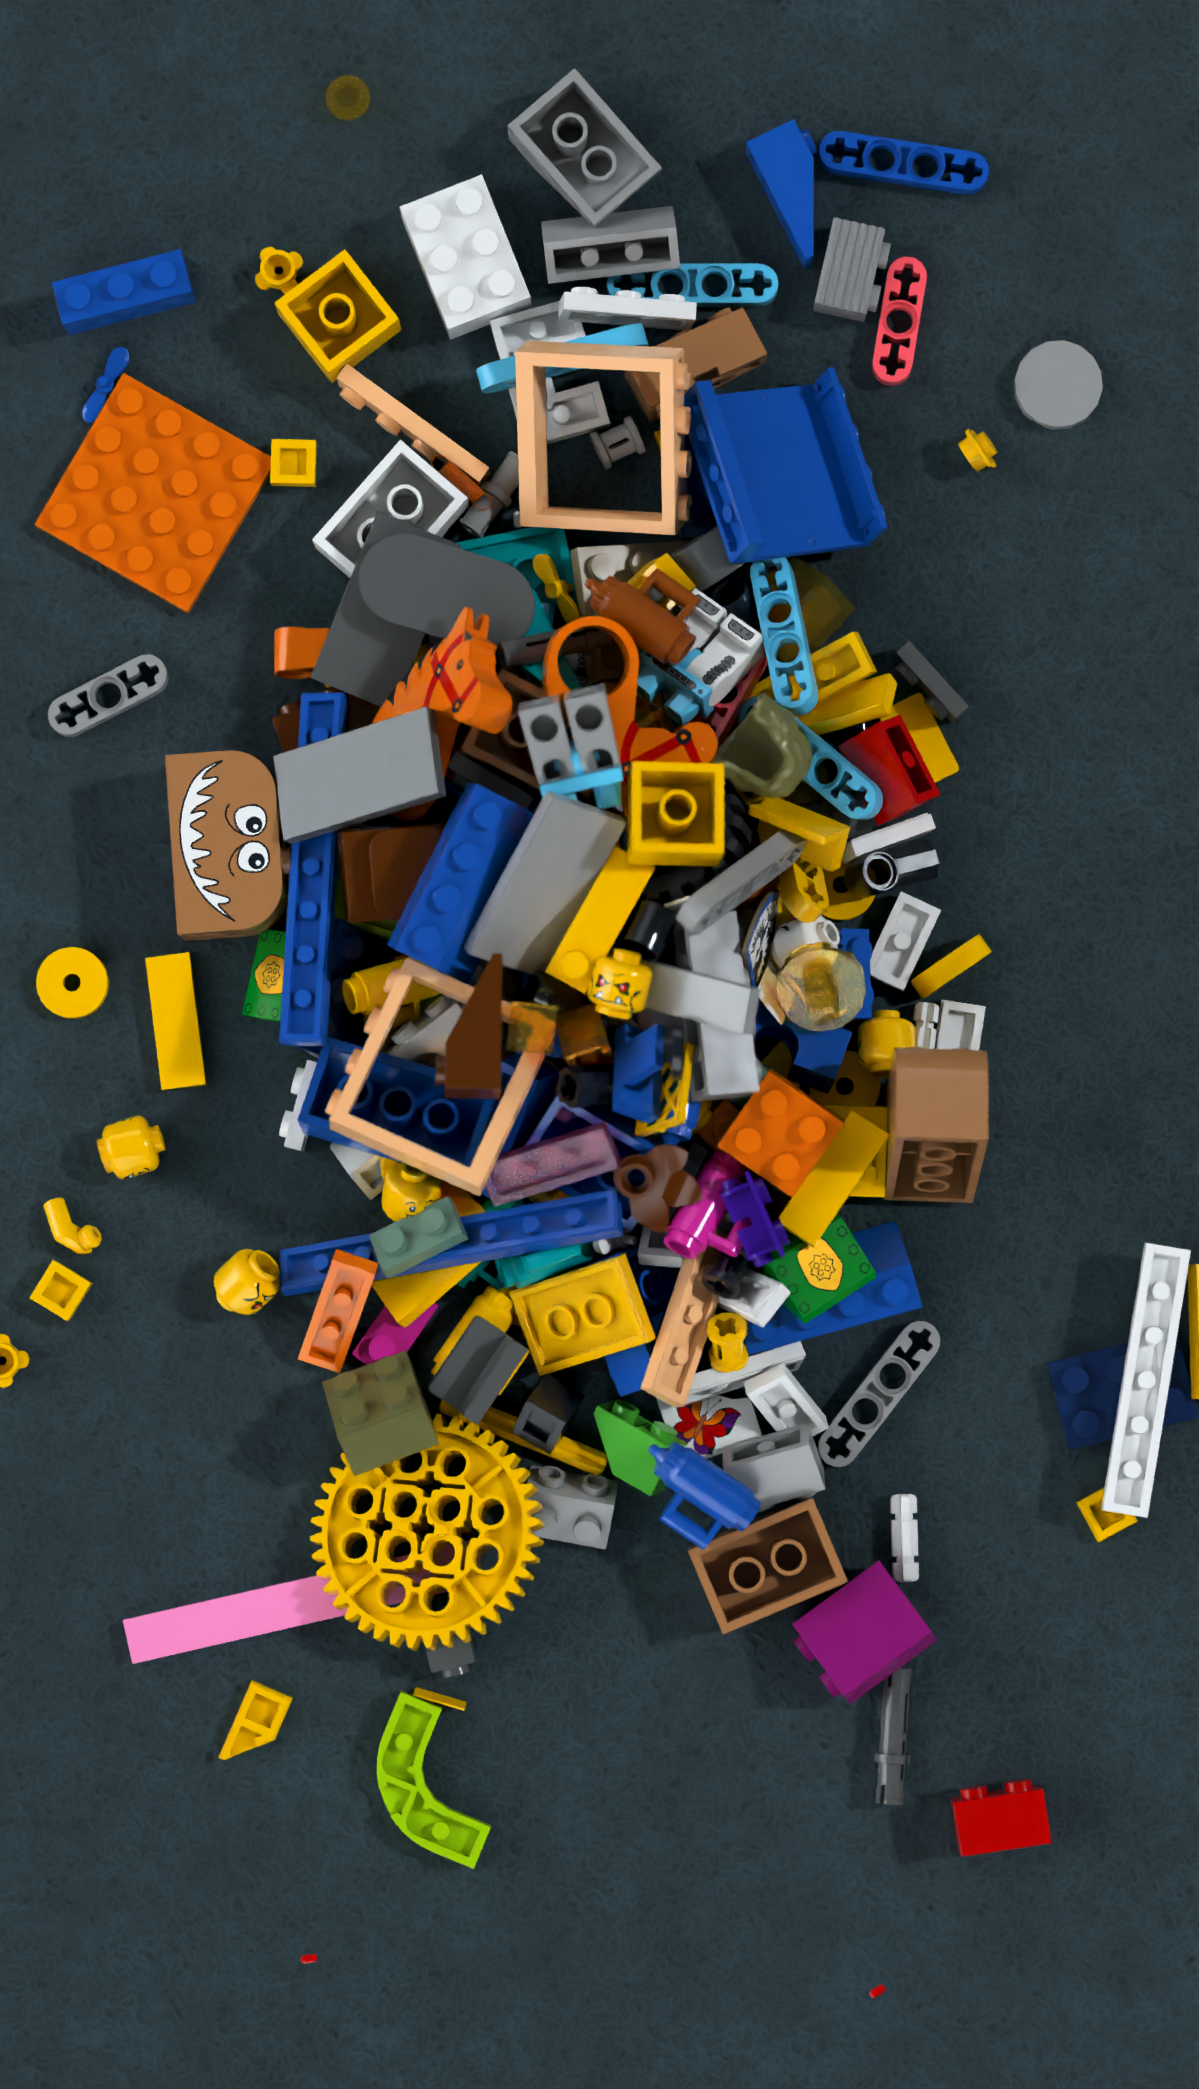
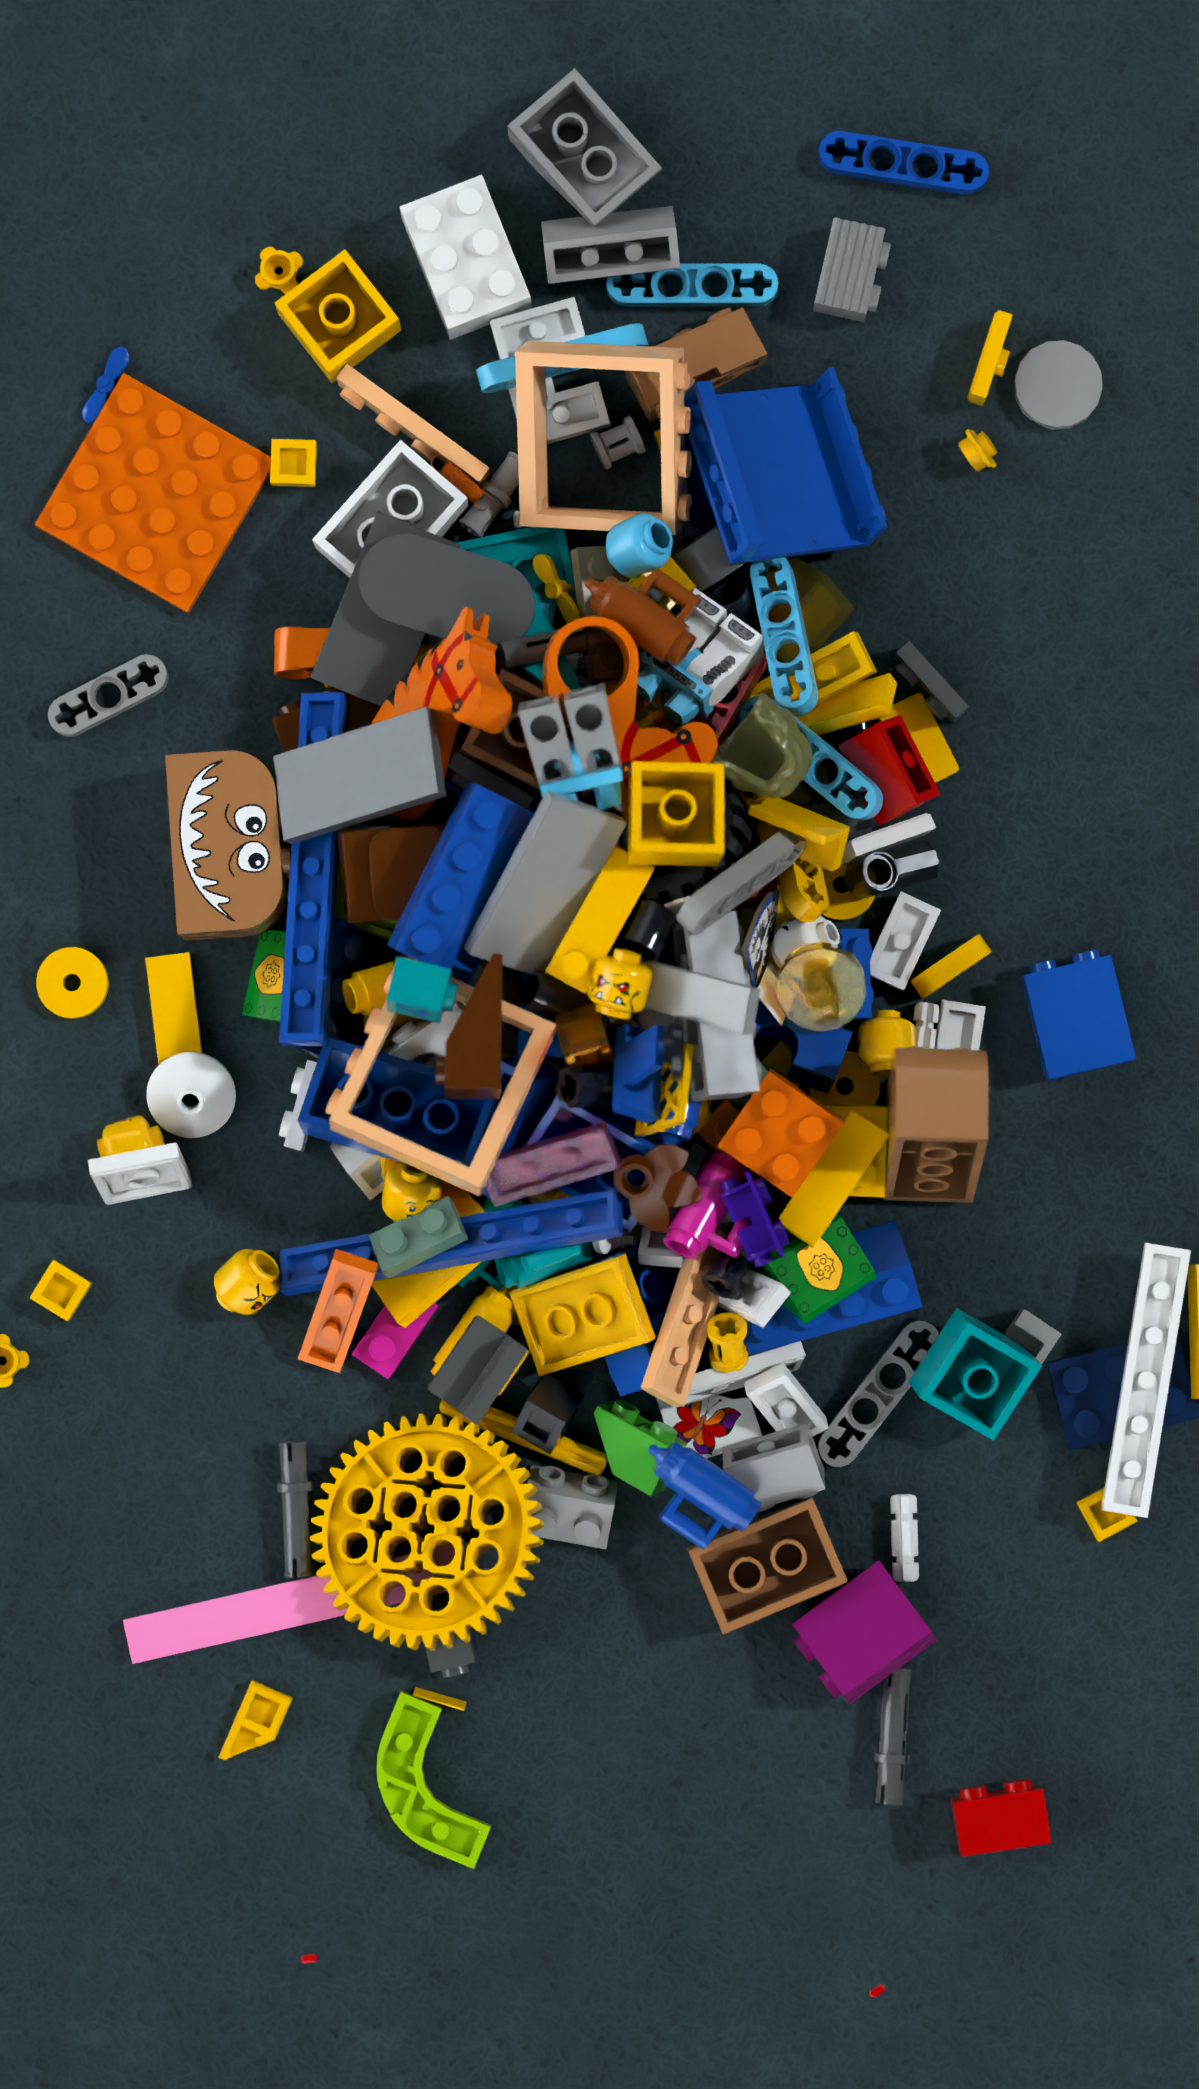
(67, 1233): yellow arm -> none
(124, 292): blue brick -> none
(140, 1173): none -> white tile
(196, 1075): none -> white dish
(295, 1508): none -> dark grey pin
(347, 97): clear yellow plate -> none
(380, 1413): olive brick -> none
(421, 990): none -> teal brick
(532, 1028): clear yellow plate -> none
(627, 308): white plate -> none
(639, 545): none -> medium azure head
(786, 172): blue slope -> none
(893, 287): coral beam -> none
(975, 1374): none -> teal brick
(992, 359): none -> yellow plate
(1033, 1334): none -> light grey panel
(1077, 1015): none -> blue brick

